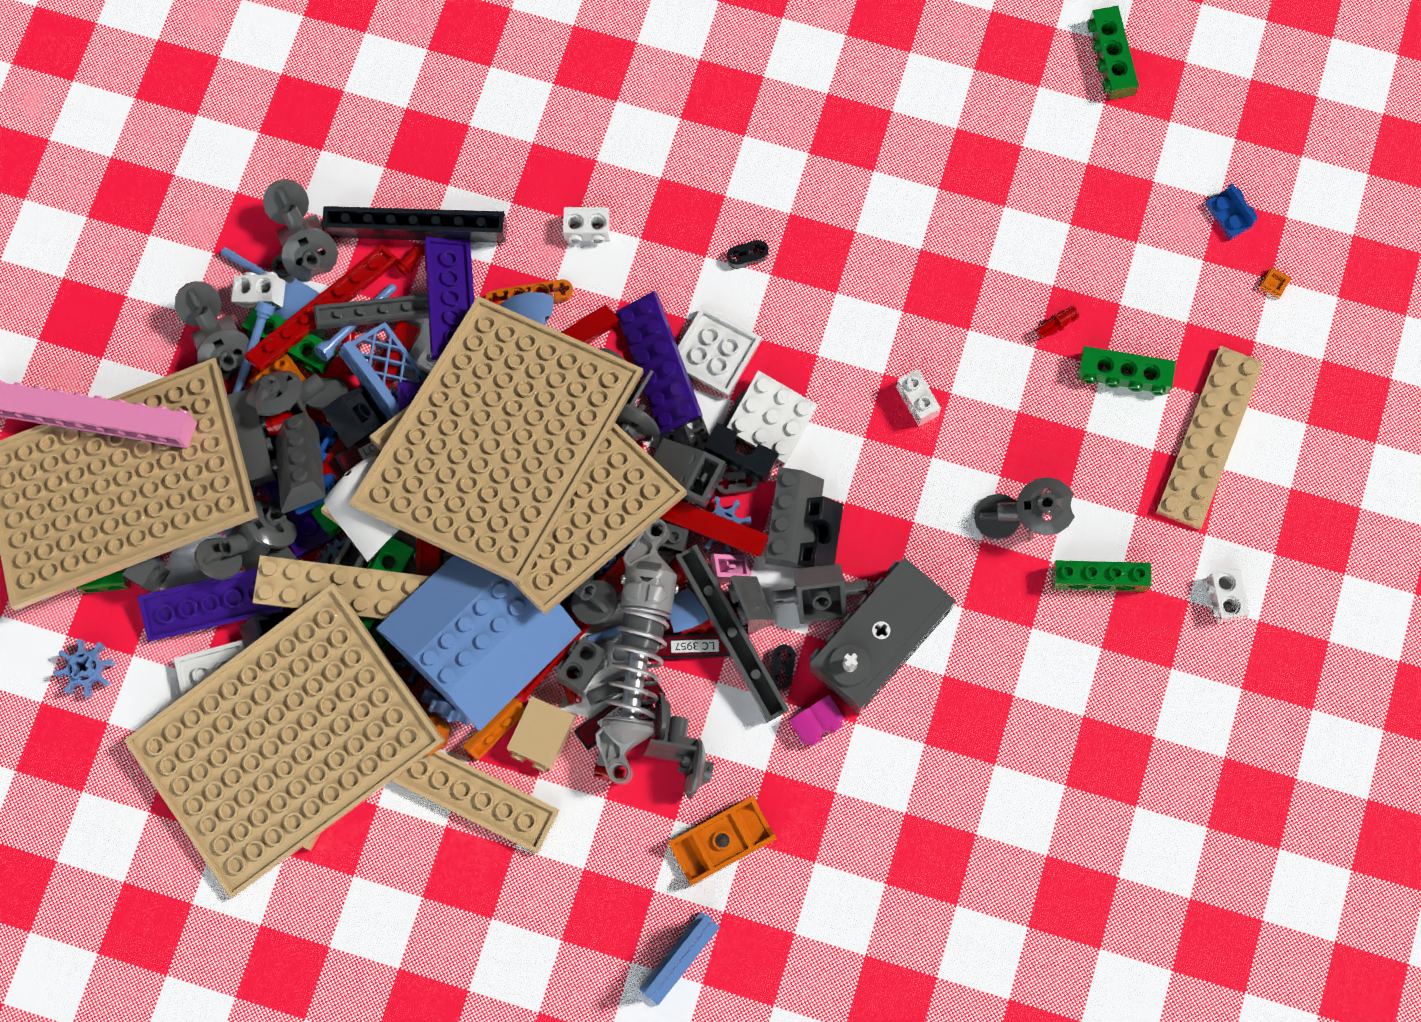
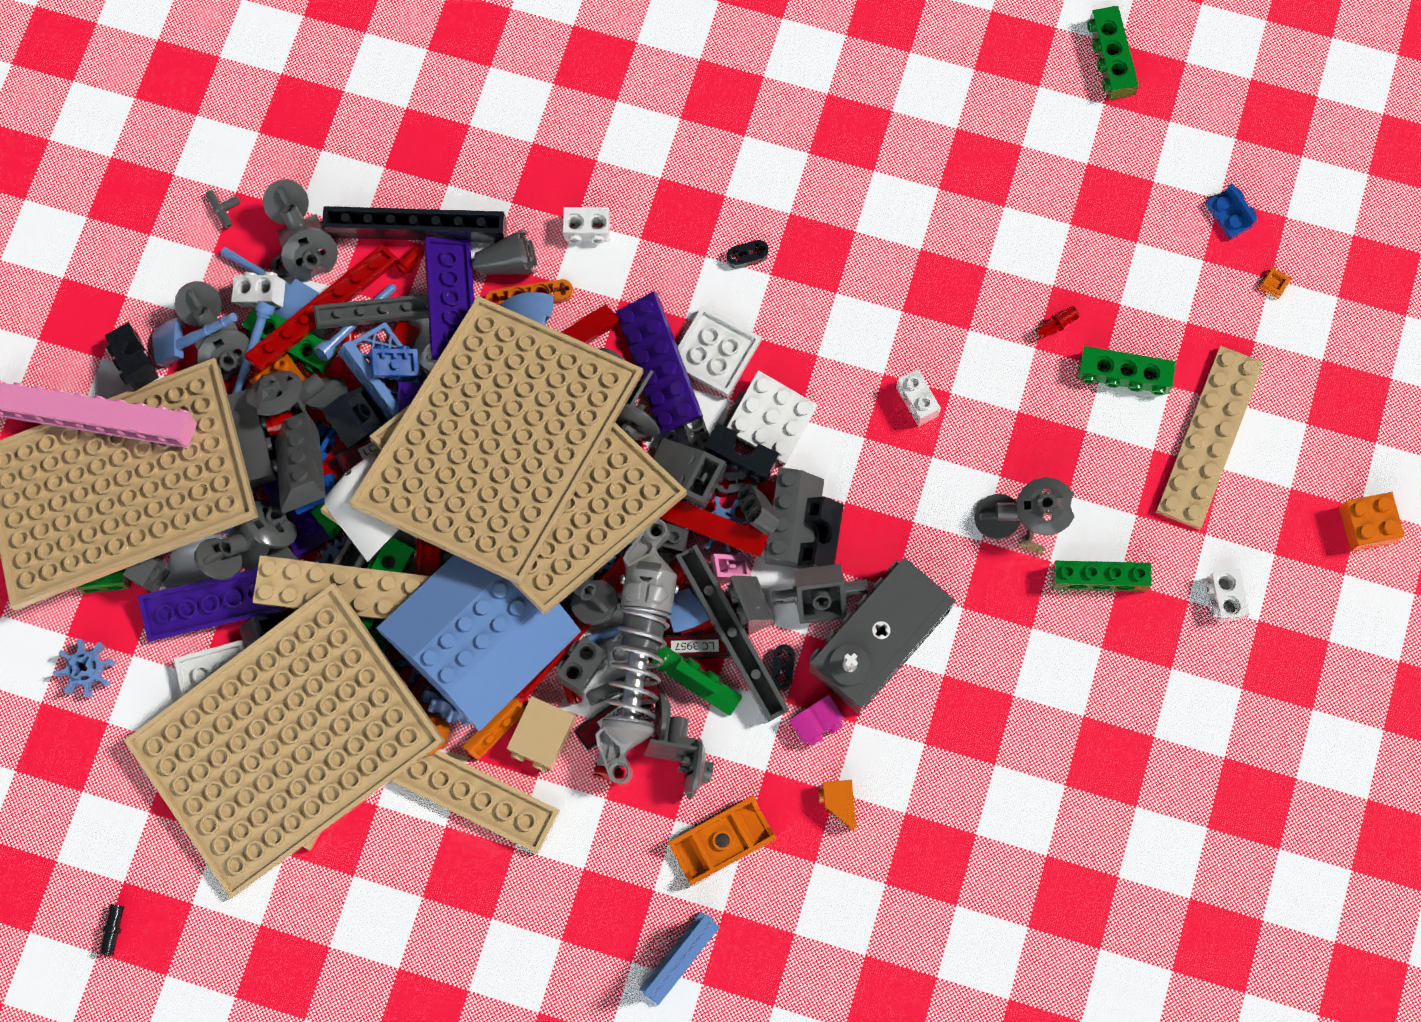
(111, 930): none -> black pin
(130, 357): none -> black arch
(170, 342): none -> medium blue piece
(220, 208): none -> dark grey piece
(393, 362): none -> blue bracket
(507, 257): none -> dark grey cone
(702, 683): none -> green bracket
(757, 509): none -> dark grey beam
(839, 801): none -> orange slope
(1031, 546): none -> tan piece
(1371, 521): none -> orange brick

